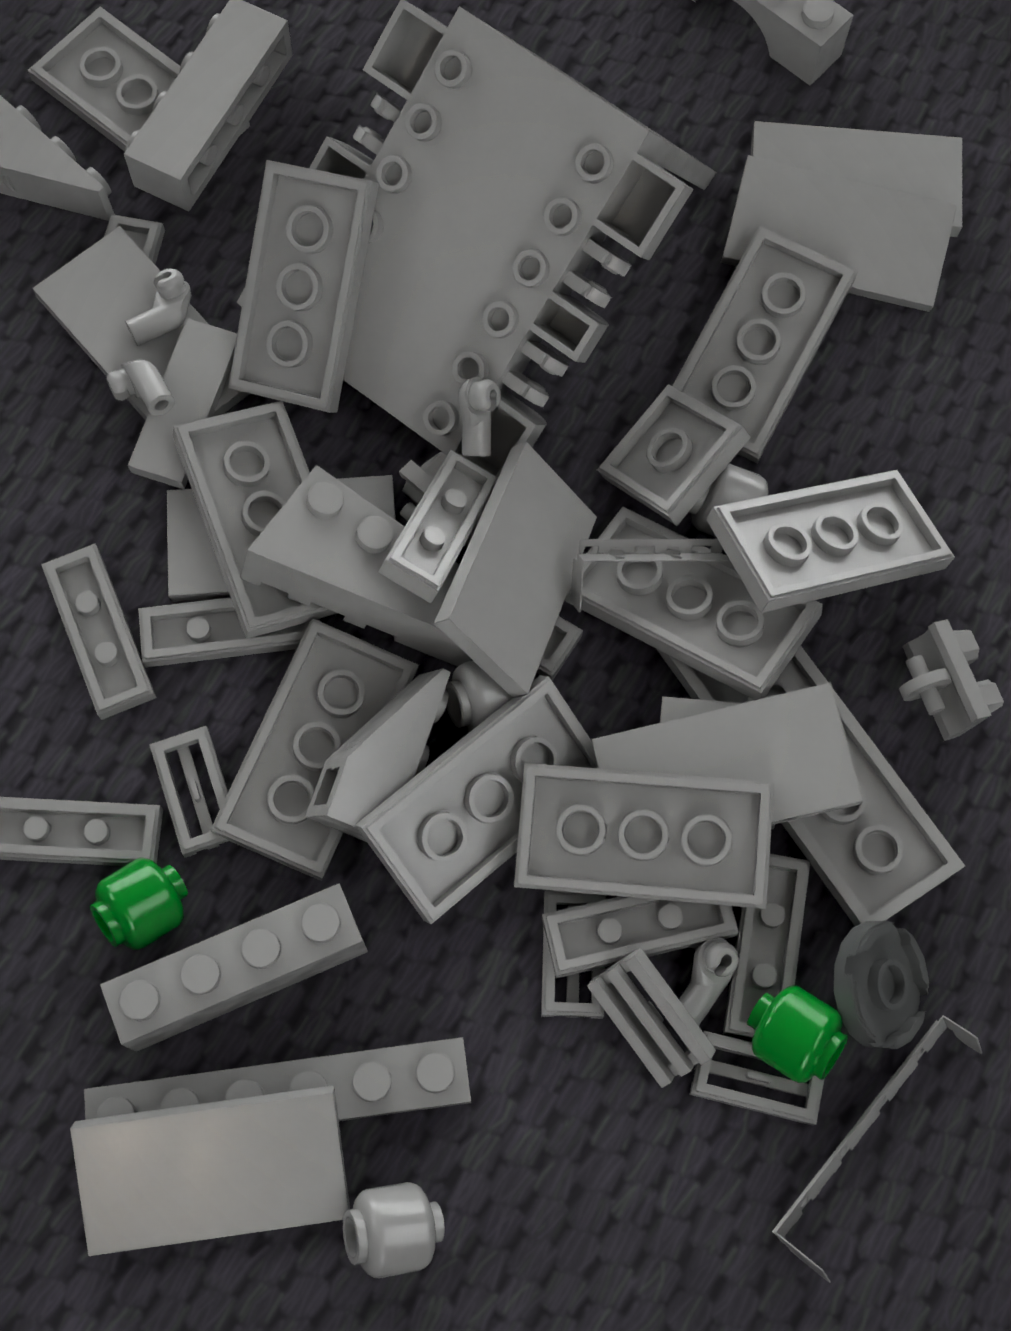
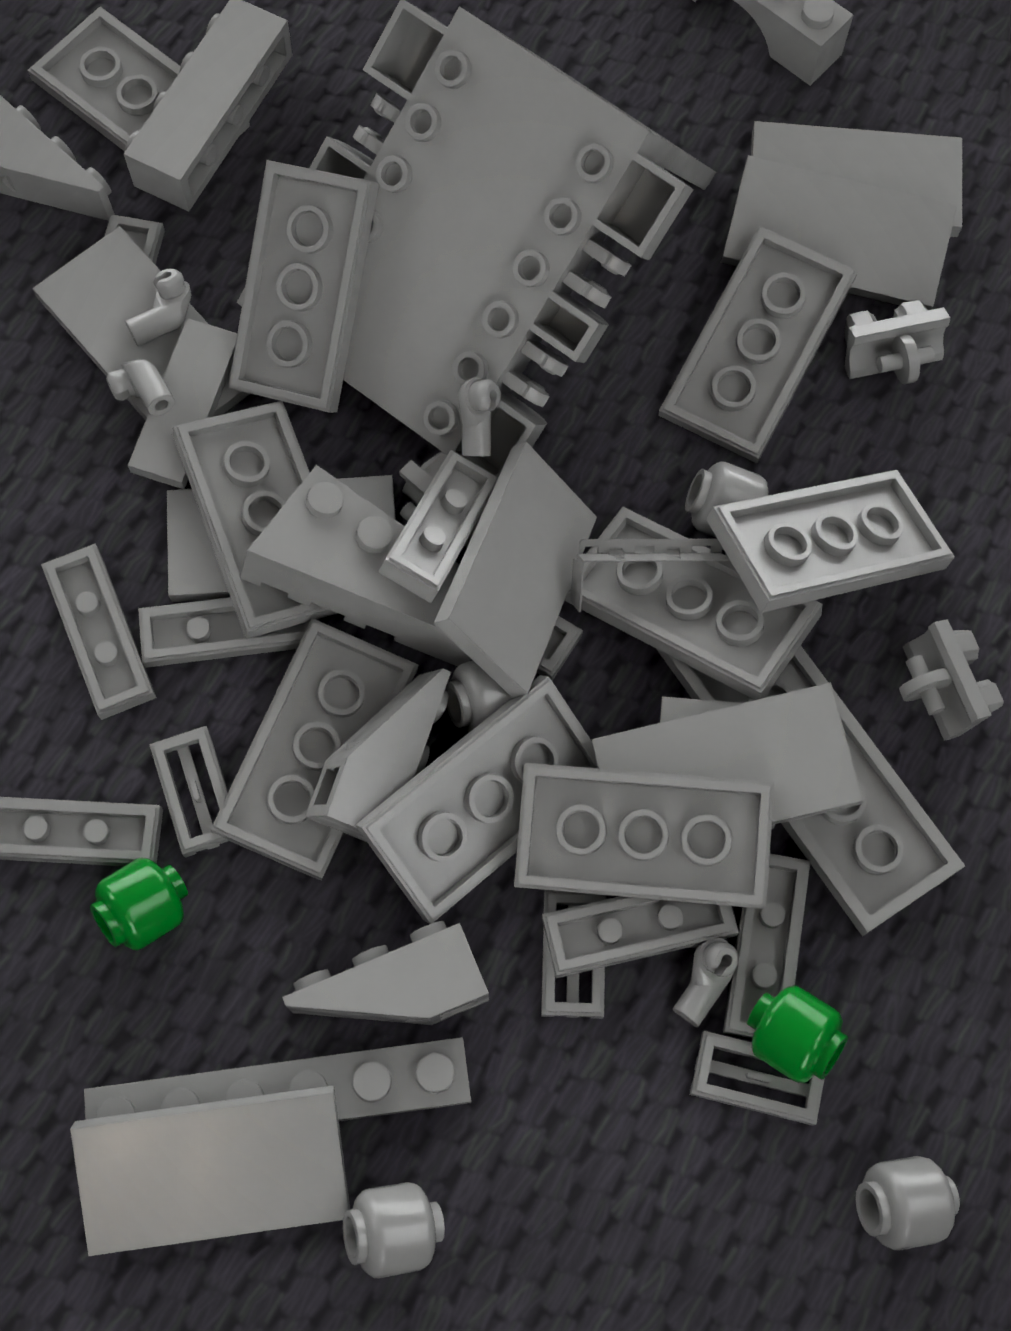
(233, 968): light grey brick -> none
(408, 985): none -> light grey slope
(642, 1022): light grey tile -> none
(673, 454): light grey tile -> none
(862, 1126): light grey piece -> none
(880, 984): dark grey tile -> none
(895, 343): none -> light grey hips
(907, 1203): none -> light grey head

